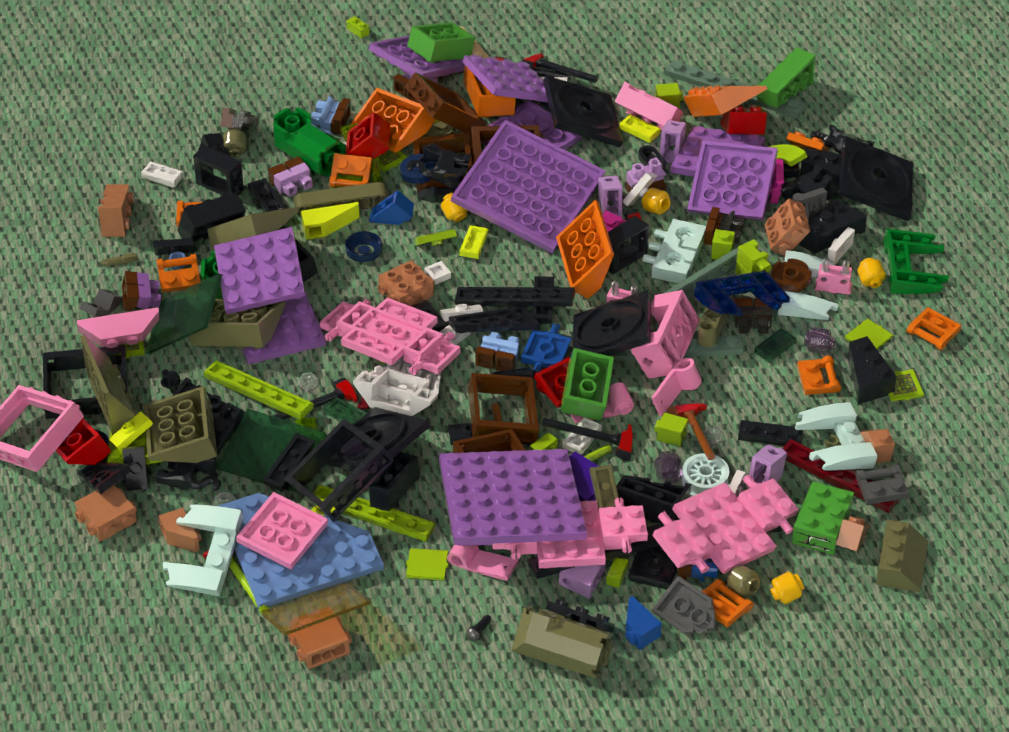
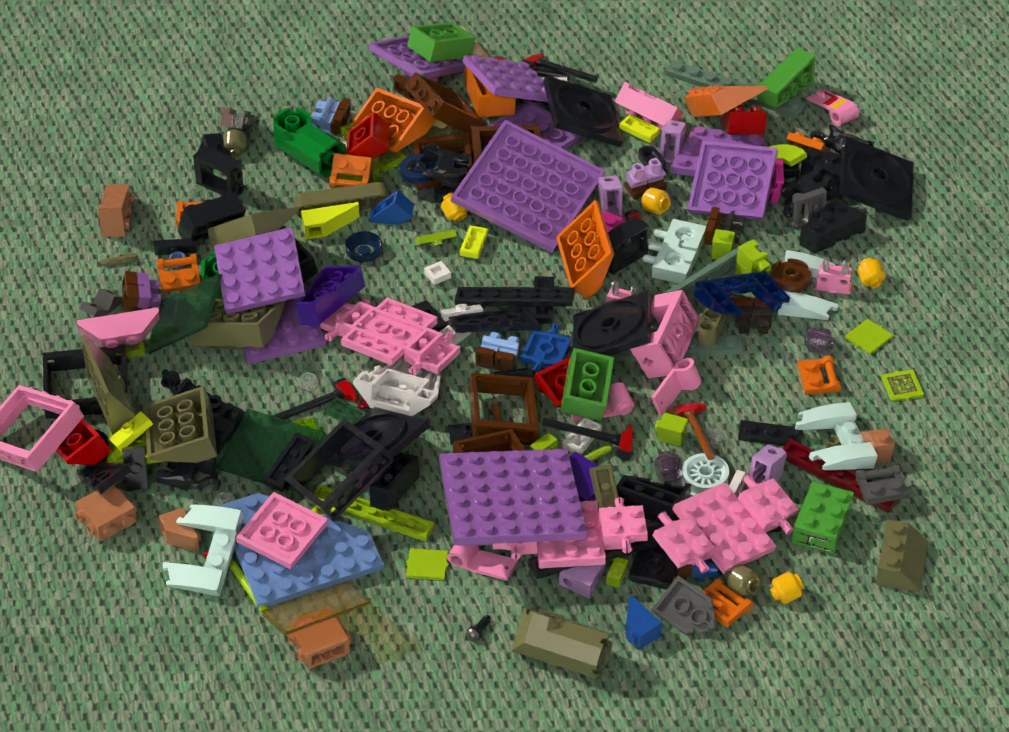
(162, 174): white plate -> none
(258, 390): lime tile -> none
(265, 195): black plate -> none
(290, 176): lavender hips -> none
(328, 293): none -> dark purple wedge
(358, 27): lime piece -> none
(406, 284): nougat brick -> none
(580, 614): black wing -> none
(639, 189): white plate -> none
(669, 93): lime brick -> none
(775, 345): clear green tile -> none
(787, 227): nougat brick -> none
(840, 109): none -> bright pink door
(841, 245): white plate -> none
(852, 533): nougat slope -> none
(869, 371): black wedge -> none
(902, 278): green wedge -> none
(937, 324): orange plate -> none

